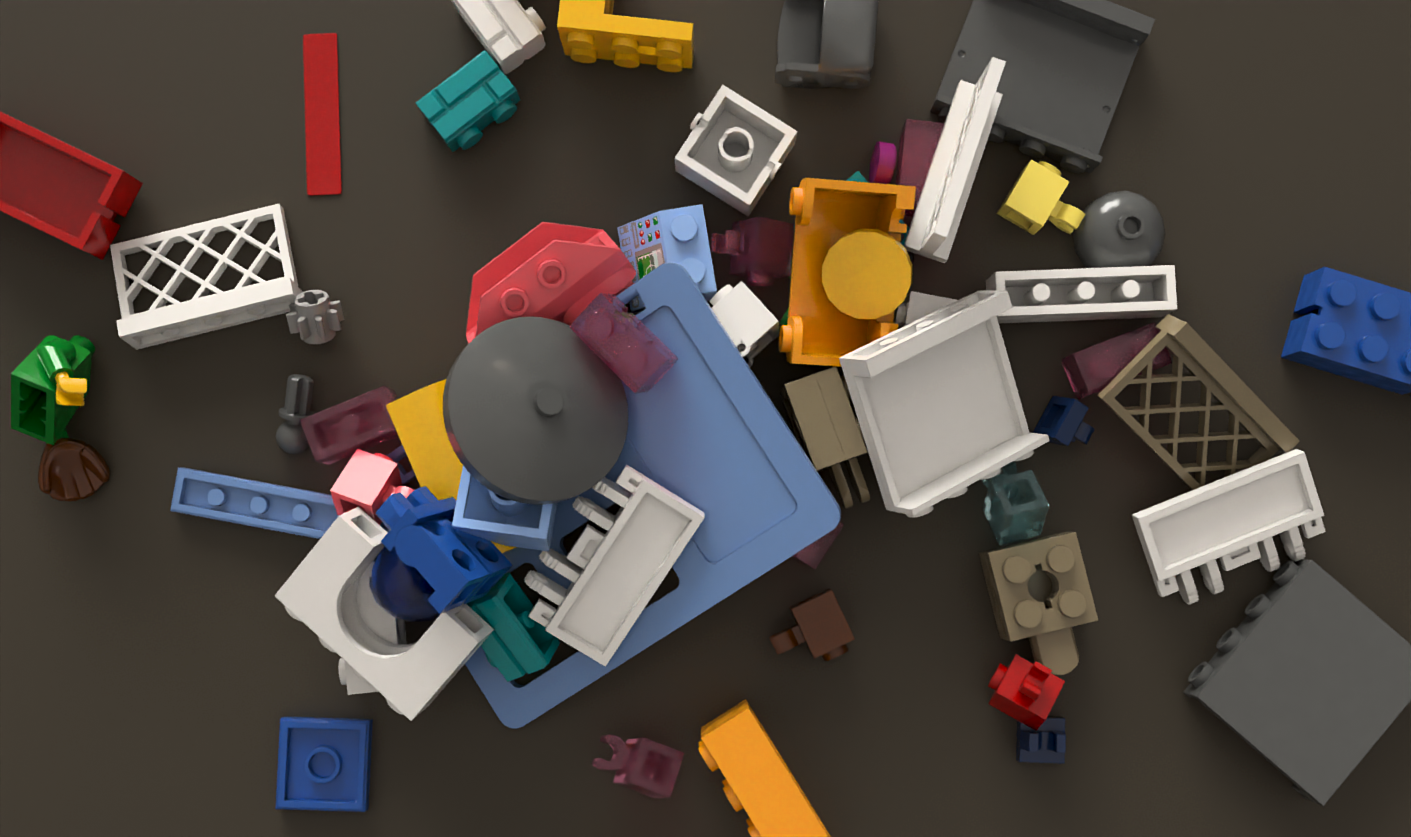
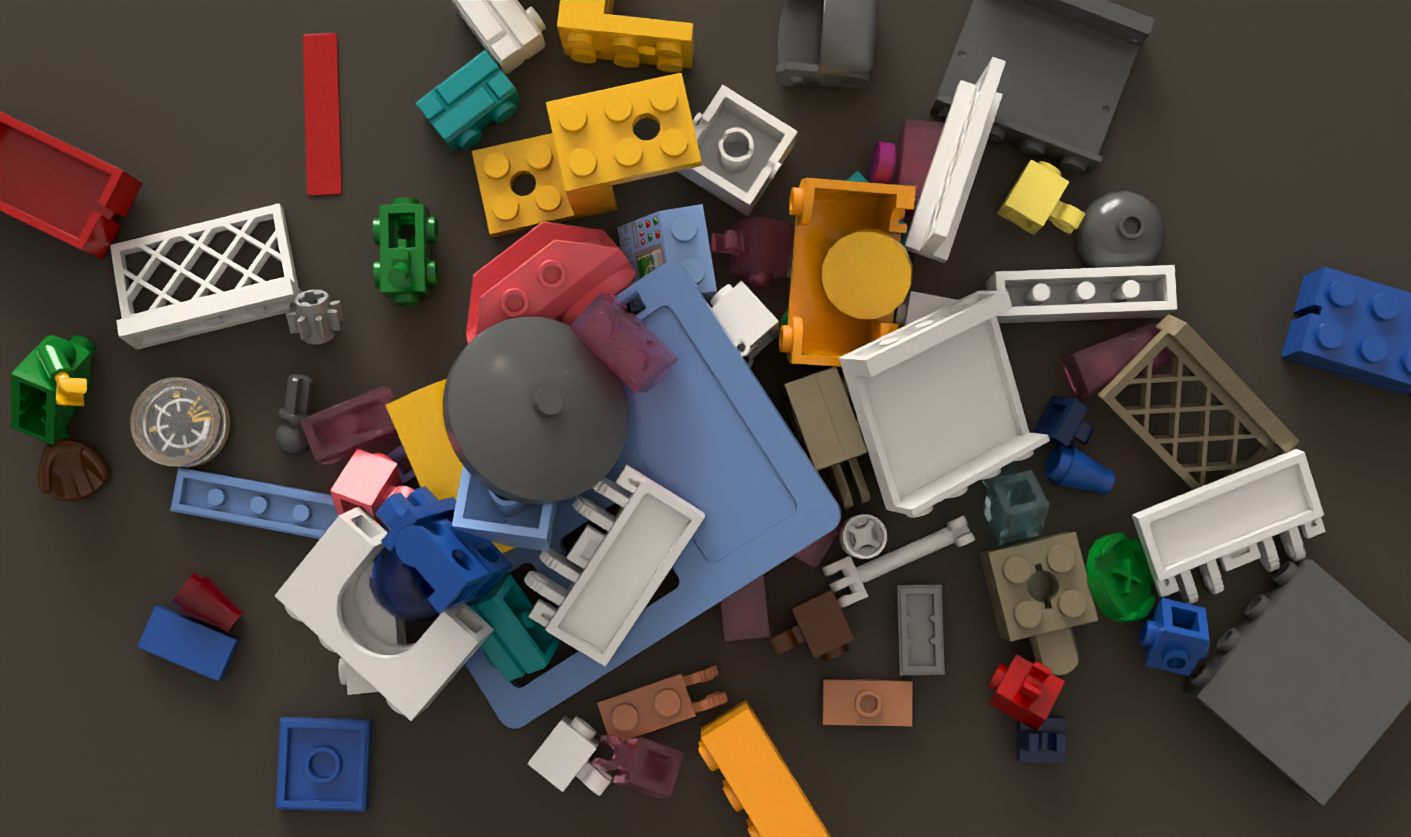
(180, 422): none -> clear piece
(188, 642): none -> blue tile
(207, 602): none -> dark red cone
(405, 265): none -> green brick
(568, 754): none -> white brick
(587, 154): none -> yellow bracket
(657, 704): none -> nougat hinge
(746, 612): none -> clear pink brick
(854, 577): none -> white hinge
(867, 702): none -> nougat plate
(869, 538): none -> white wheel
(920, 629): none -> flat silver plate
(1077, 470): none -> blue cone
(1120, 578): none -> green tile
(1175, 637): none -> blue brick

